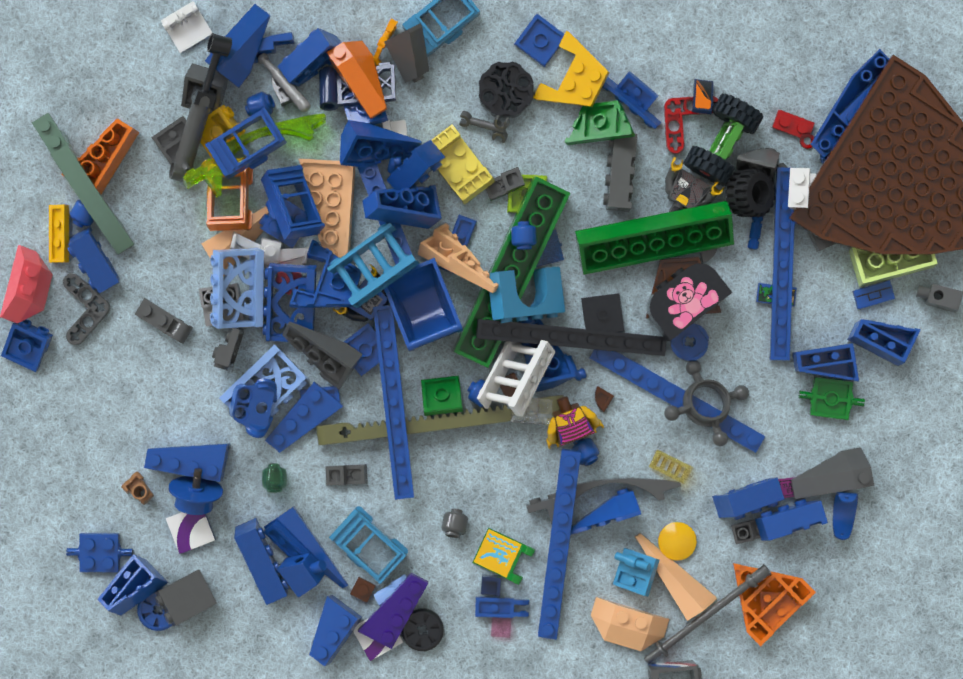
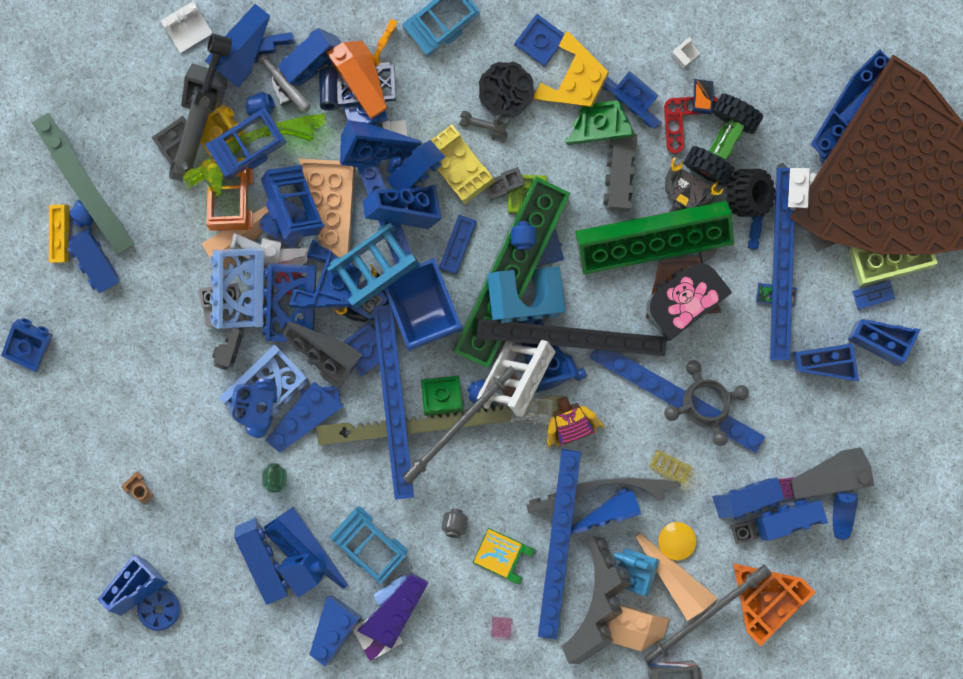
(26, 287): coral wedge -> none
(91, 311): dark grey beam -> none
(99, 552): blue plate -> none
(107, 153): orange wedge -> none
(163, 321): dark grey plate -> none
(185, 459): blue wedge -> none
(185, 598): dark grey brick -> none
(190, 531): tile -> none
(195, 494): blue piece -> none
(346, 474): dark grey slope -> none
(362, 589): reddish brown plate -> none
(409, 53): dark grey slope -> none
(420, 465): none -> dark grey bar
(427, 640): black wheel -> none
(455, 257): light nougat wedge -> none
(491, 585): dark blue panel -> none
(499, 607): blue hinge -> none
(588, 450): blue head -> none
(602, 398): reddish brown tile -> none
(603, 313): black plate -> none
(604, 607): none -> dark grey arch
(685, 53): none -> white panel
(700, 343): blue plate -> none
(759, 159): dark grey slope -> none
(794, 126): red hinge -> none
(831, 398): green plate -> none
(949, 300): dark grey torso -> none

